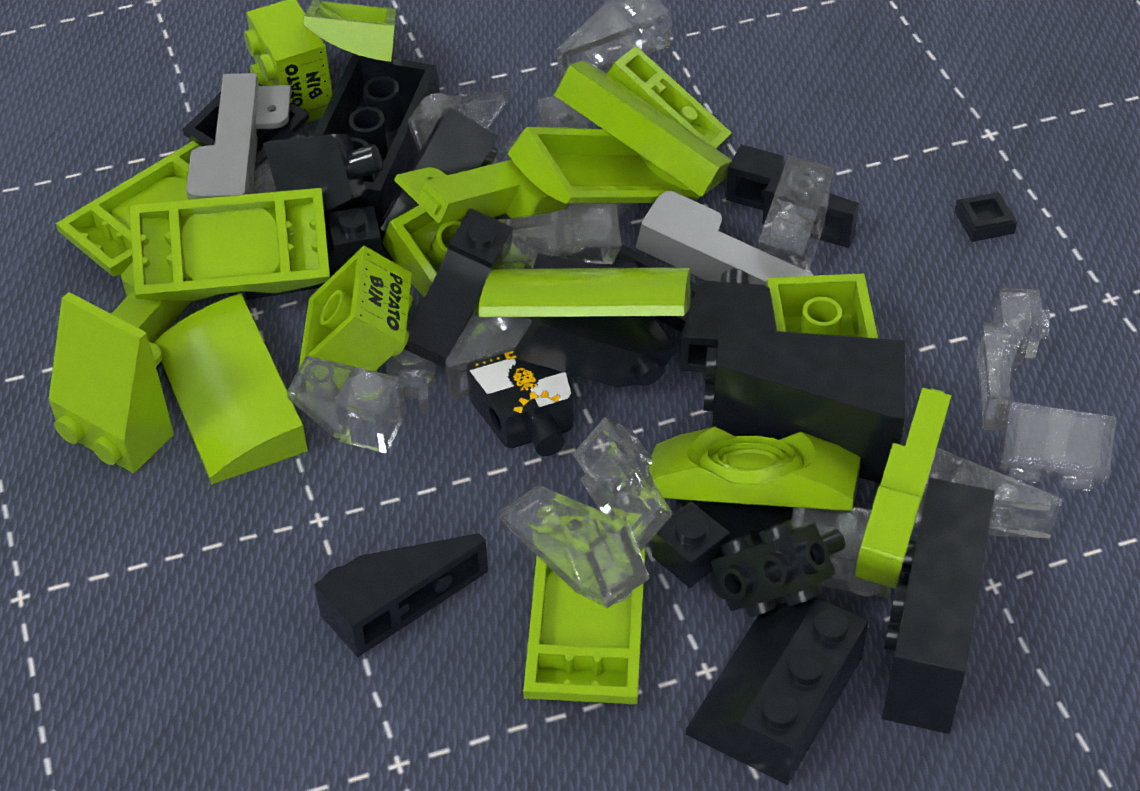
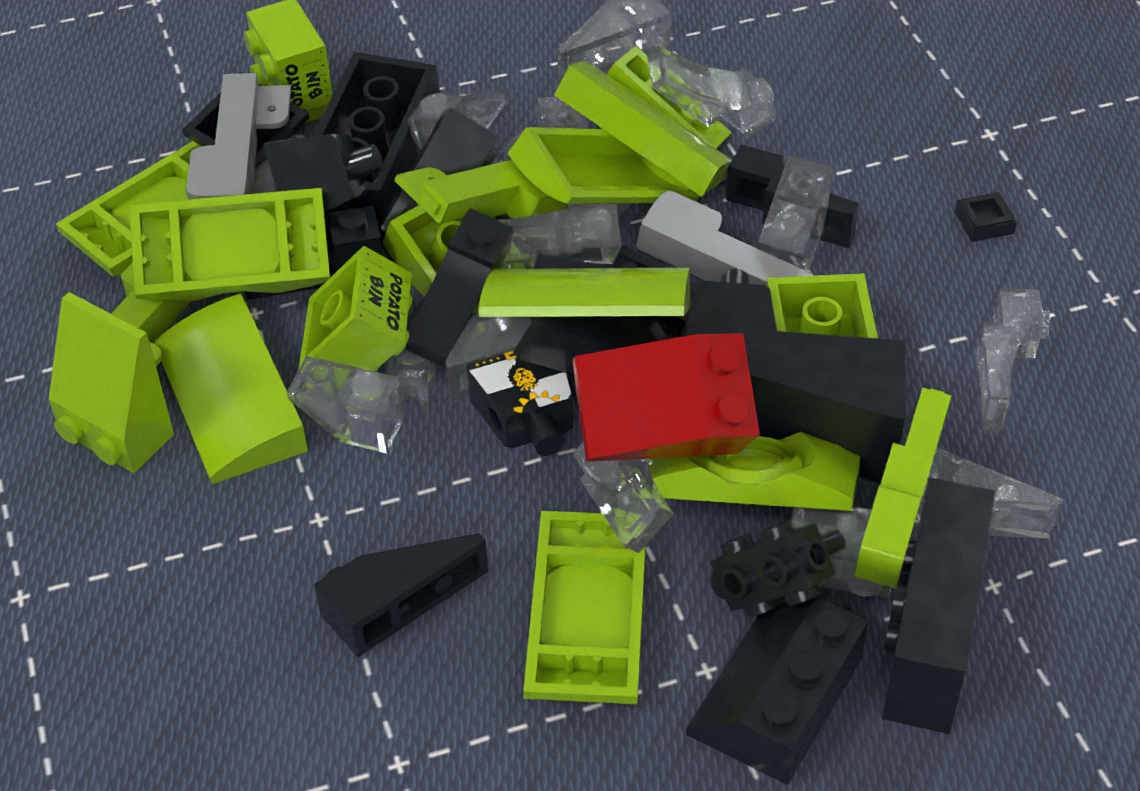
(354, 27): lime slope -> none
(579, 544): clear slope -> none
(667, 399): none -> red slope
(696, 532): black slope -> none
(712, 92): none -> clear slope
(1056, 445): clear brick -> none

